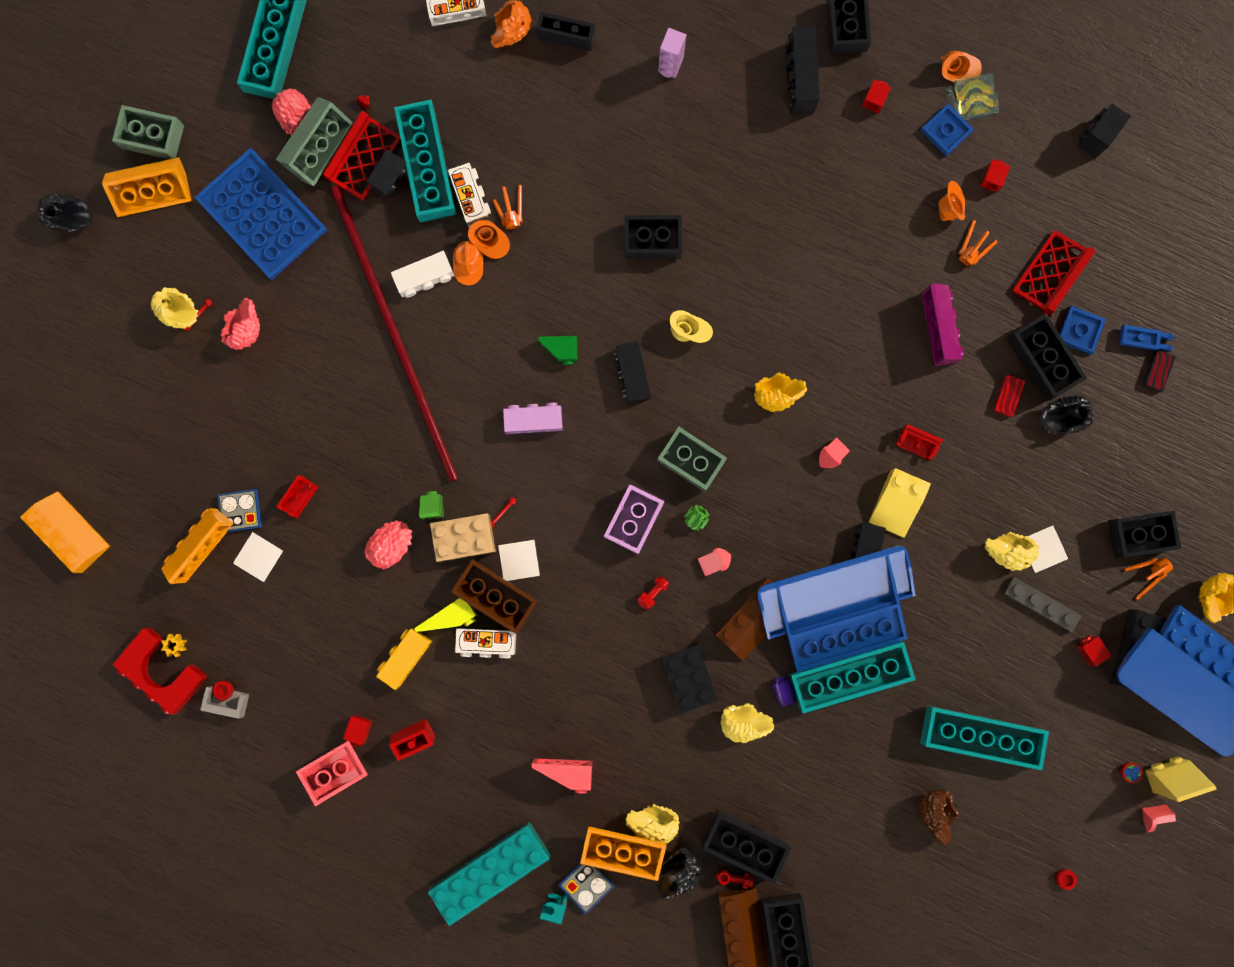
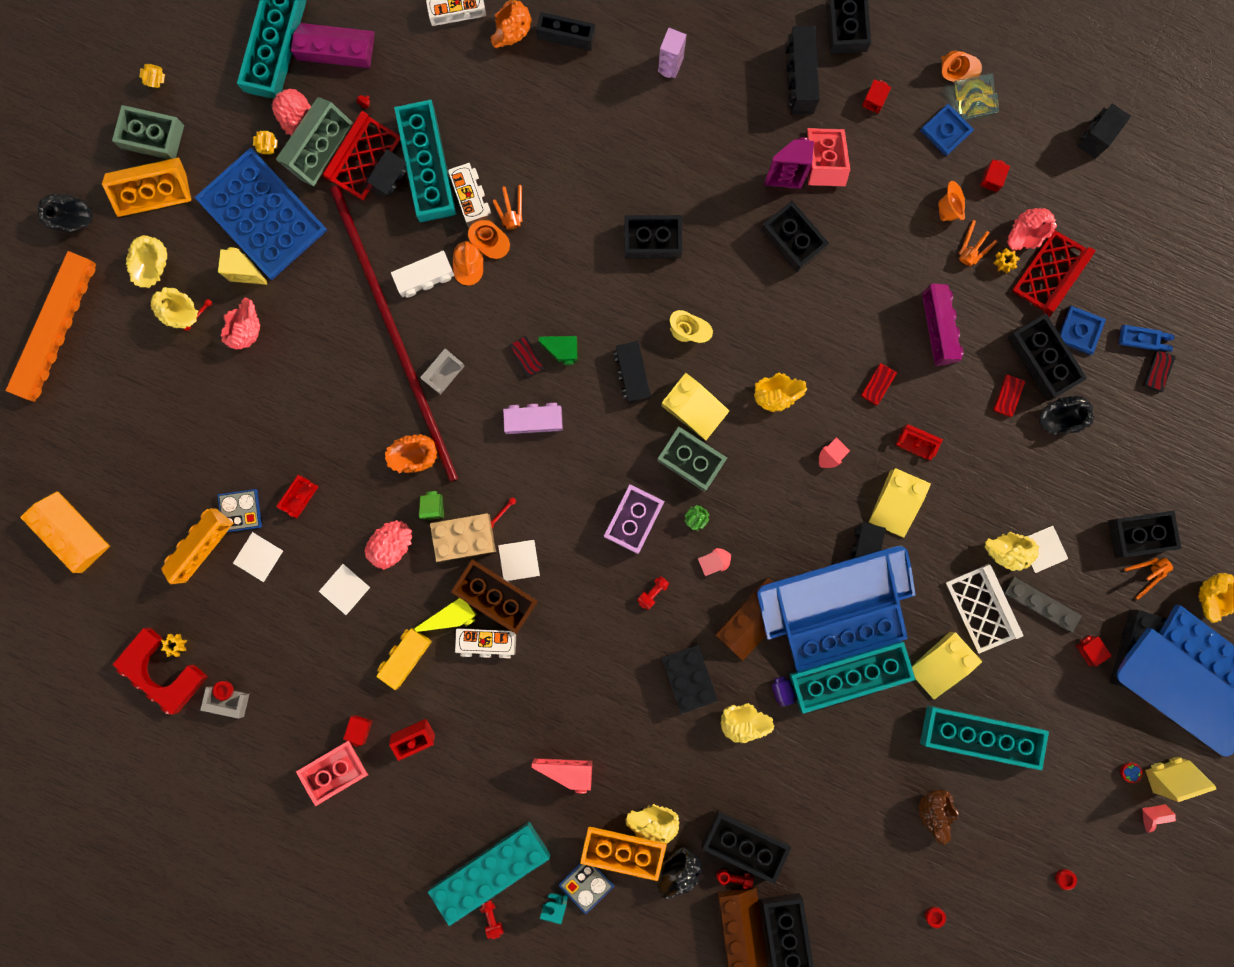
(51, 327): none -> orange brick
(146, 261): none -> light yellow piece
(152, 75): none -> yellow gear
(238, 268): none -> light yellow slope
(265, 142): none -> yellow gear
(333, 45): none -> magenta slope
(344, 589): none -> white sticker
(411, 454): none -> orange piece
(442, 371): none -> light grey panel
(494, 929): none -> red bar
(526, 356): none -> tile
(695, 406): none -> light yellow slope
(791, 164): none -> magenta slope
(794, 236): none -> black brick
(830, 157): none -> coral slope
(878, 384): none -> tile
(935, 917): none -> red tile
(945, 665): none -> light yellow slope
(999, 600): none -> white fence
(1000, 261): none -> yellow gear
(1031, 229): none -> coral piece

